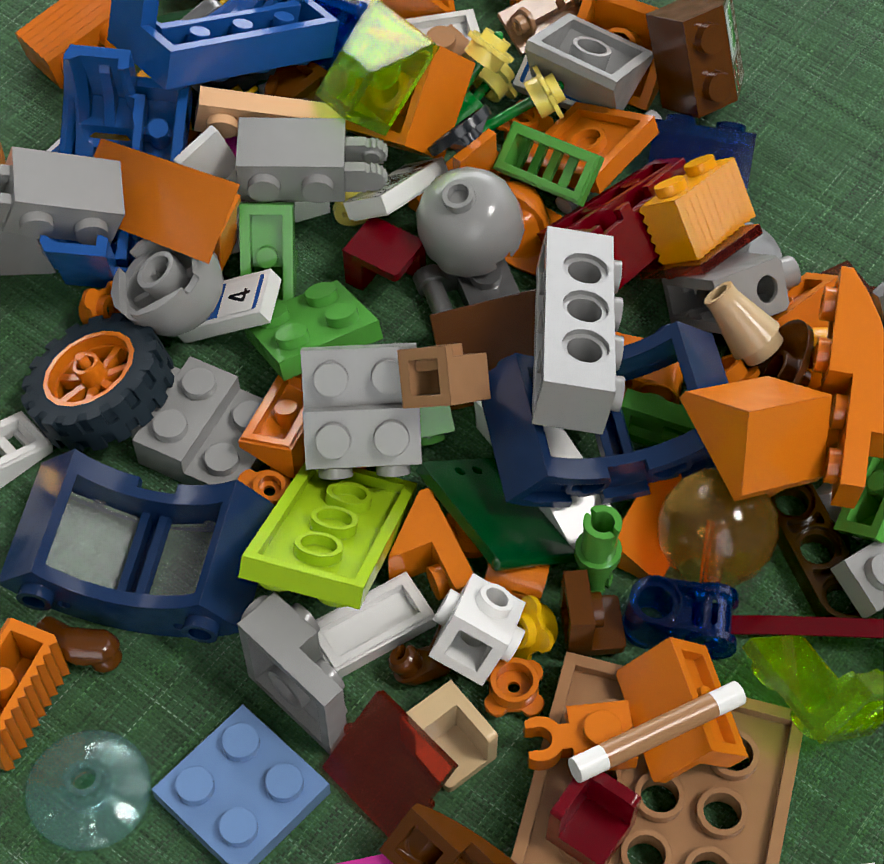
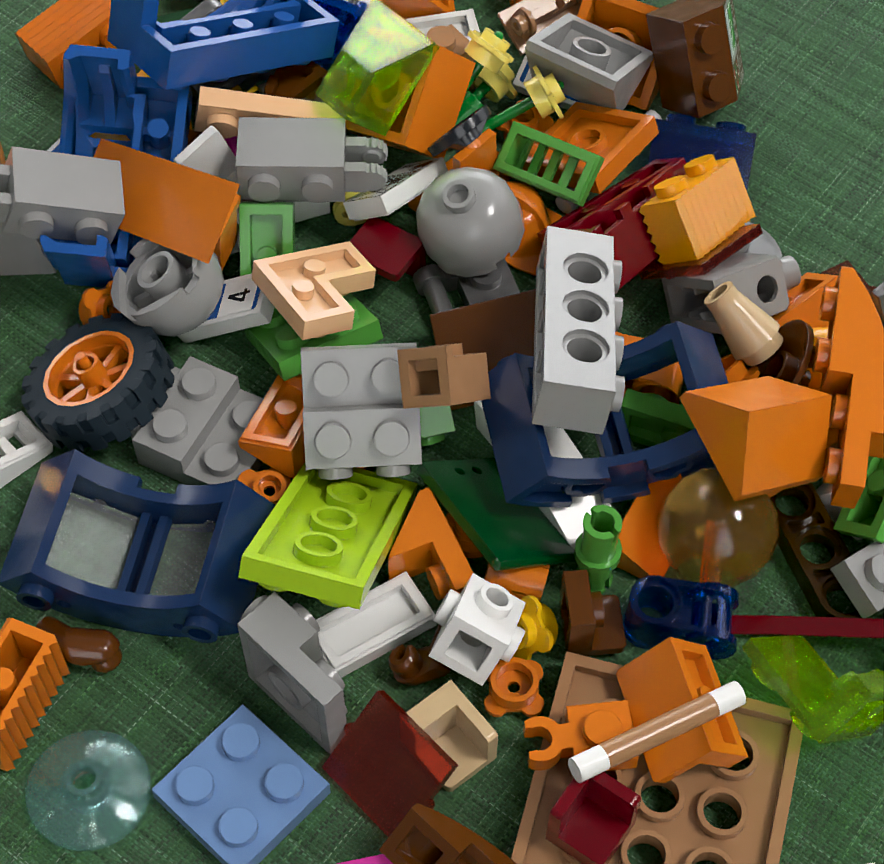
(311, 284): none -> light nougat plate

